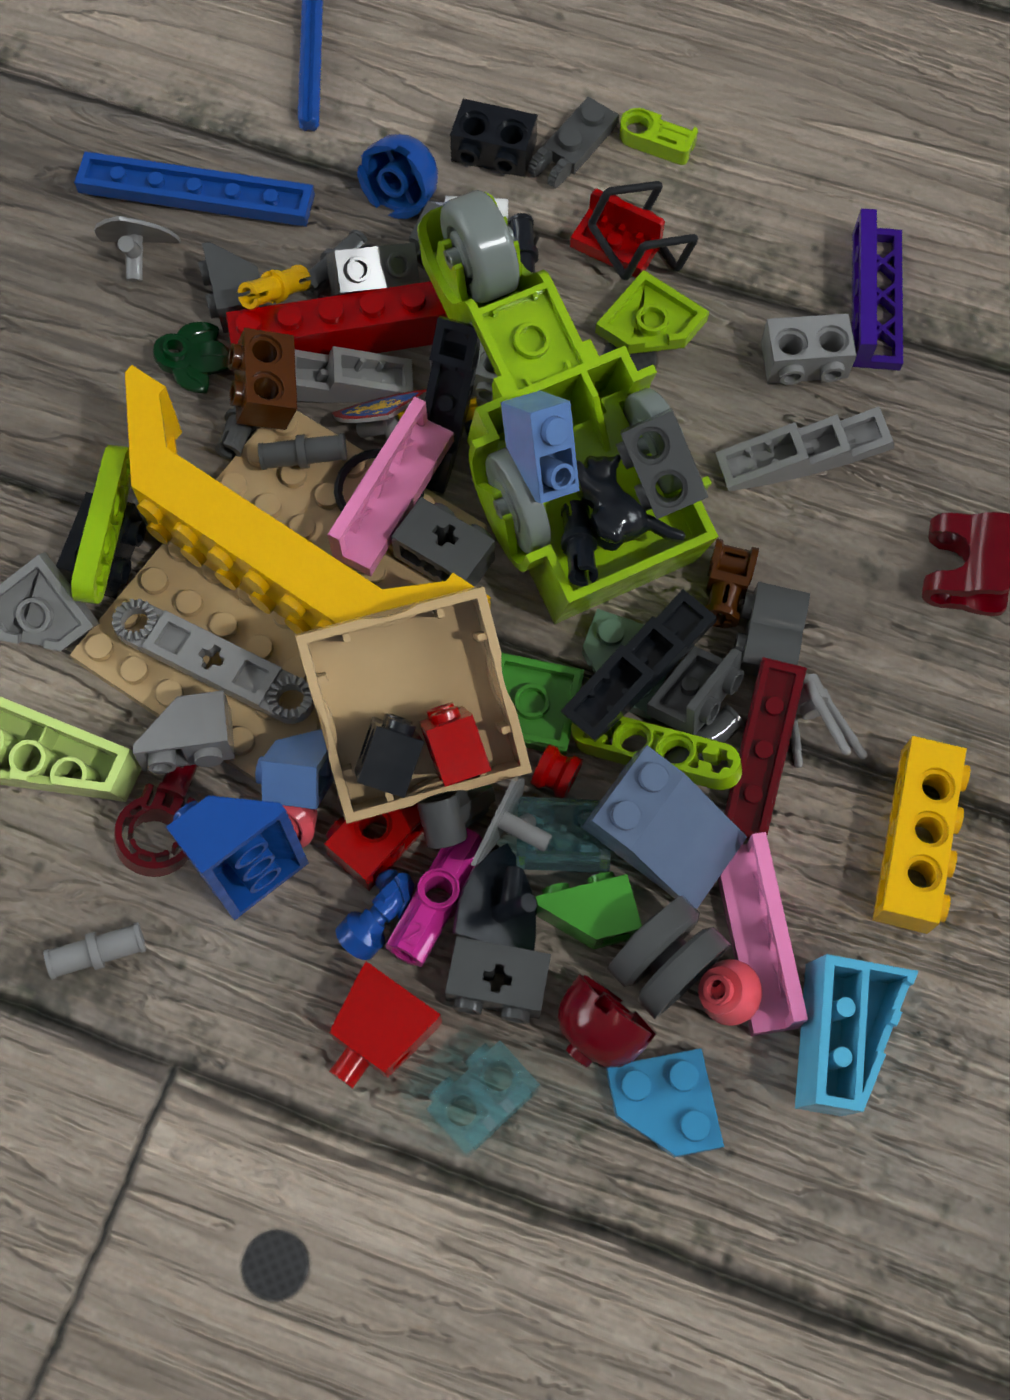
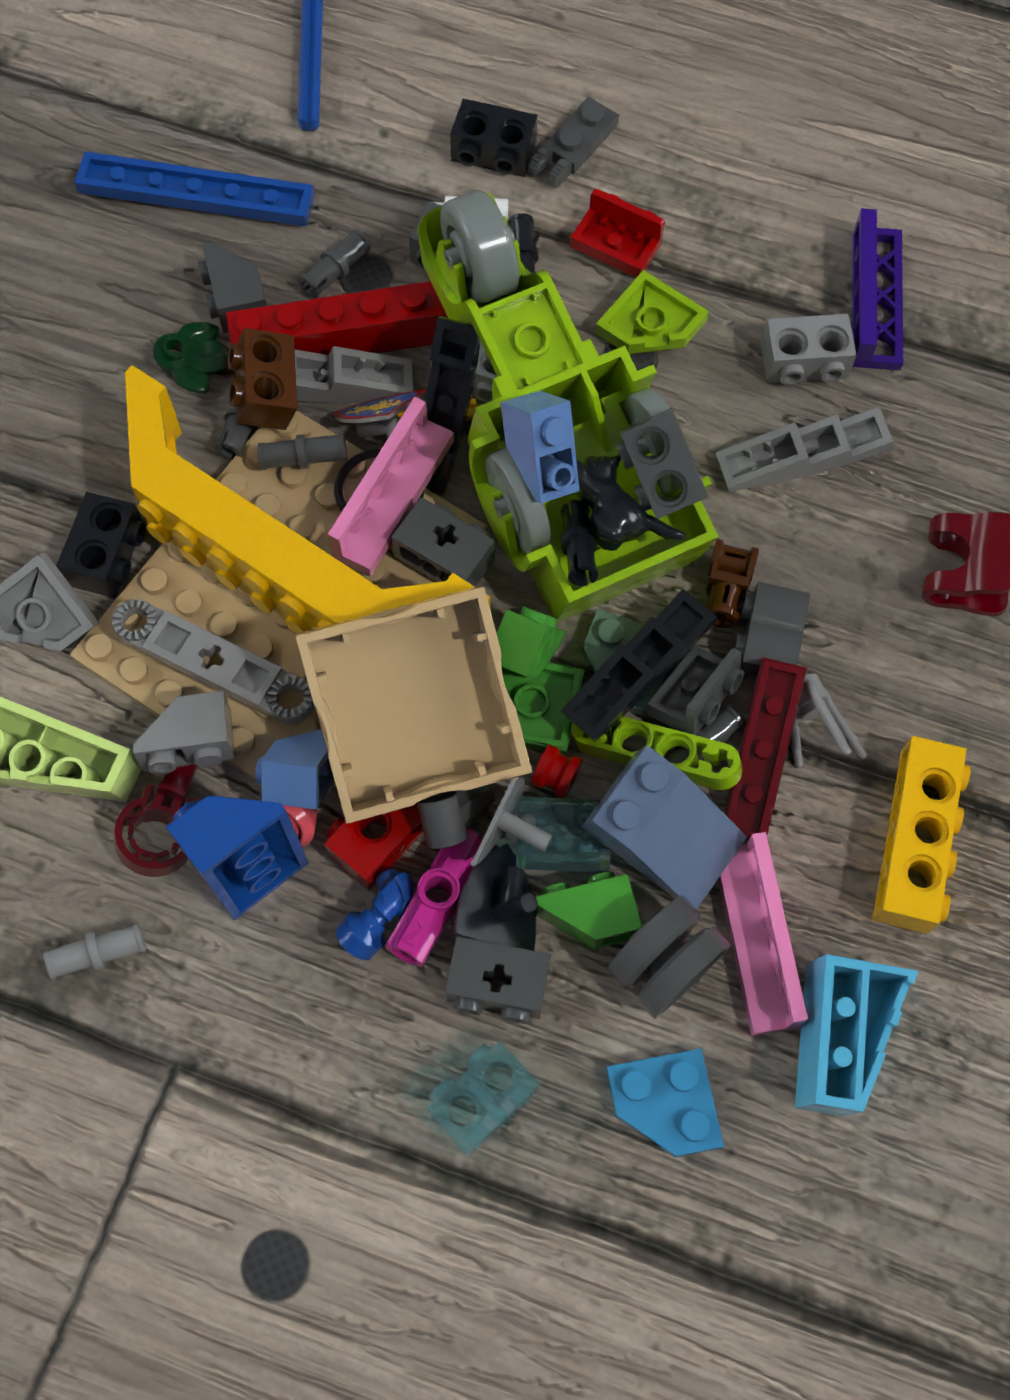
(102, 526): lime beam -> none
(130, 236): light grey shield -> none
(274, 286): yellow pin -> none
(372, 268): dark grey brick -> none
(379, 1026): red torso -> none
(389, 755): black brick -> none
(398, 175): blue cylinder -> none
(454, 744): red brick -> none
(528, 641): none -> bright green slope
(601, 1026): dark red cylinder -> none
(656, 187): black piece -> none
(660, 138): lime piece -> none
(730, 992): coral cone -> none

